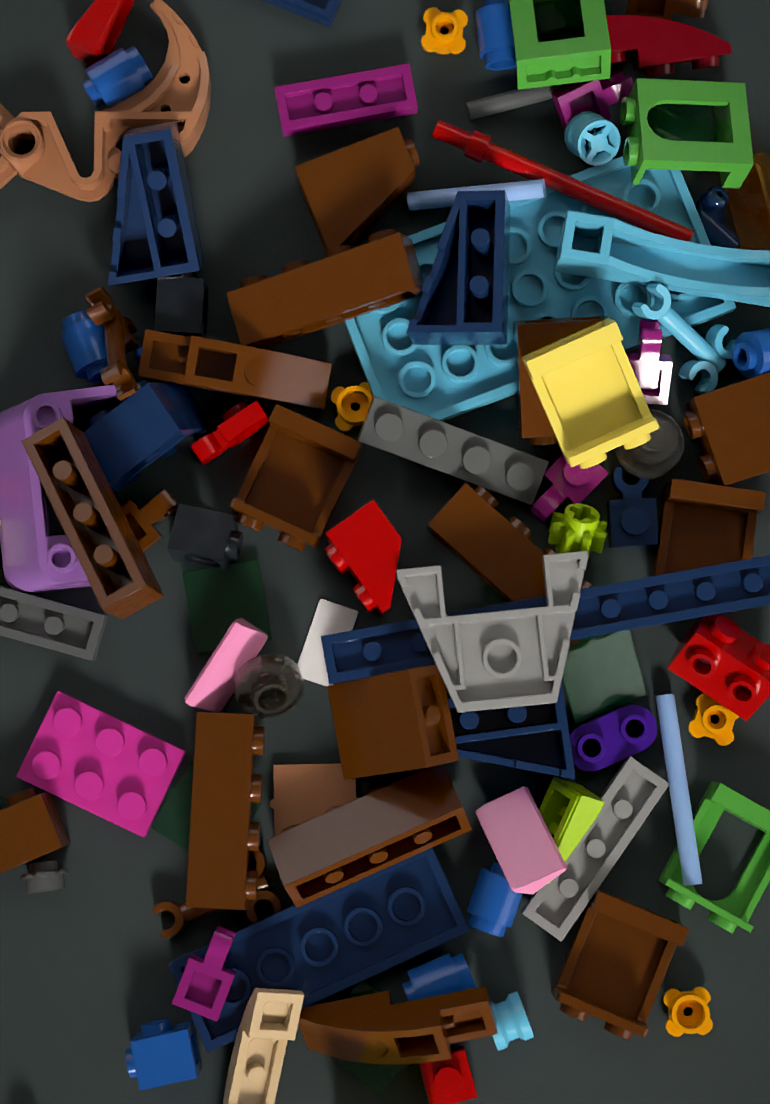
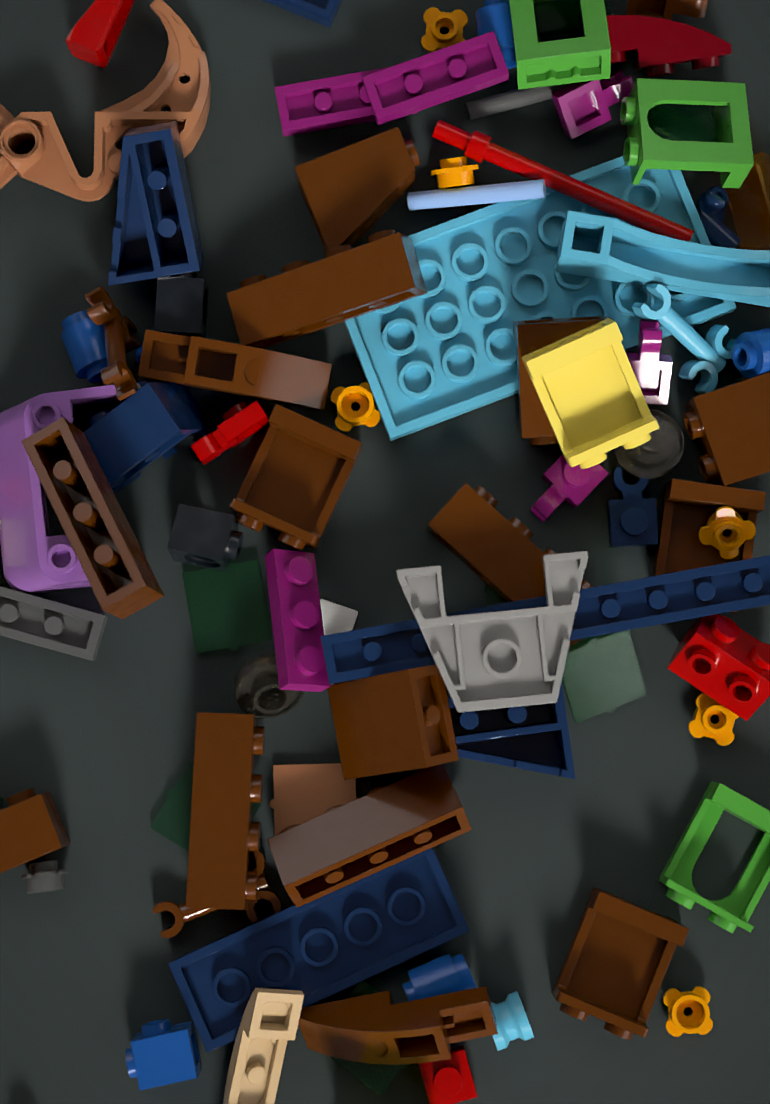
(101, 763): dark pink plate -> none
(116, 77): blue brick -> none
(144, 520): reddish brown plate -> none
(206, 980): magenta plate -> none
(216, 679): bright pink slope -> none
(296, 620): none -> magenta plate
(370, 552): red slope -> none
(435, 78): none -> magenta plate
(452, 450): dark grey plate -> none
(455, 172): none -> light orange plate
(469, 279): dark blue wedge -> none
(493, 902): blue brick -> none
(521, 841): bright pink slope -> none
(569, 813): lime slope -> none
(577, 530): lime gear -> none
(601, 144): medium azure wheel -> none
(612, 737): dark purple plate -> none
(626, 806): light grey plate -> none
(679, 790): light blue bar -> none
(724, 519): none -> light orange plate

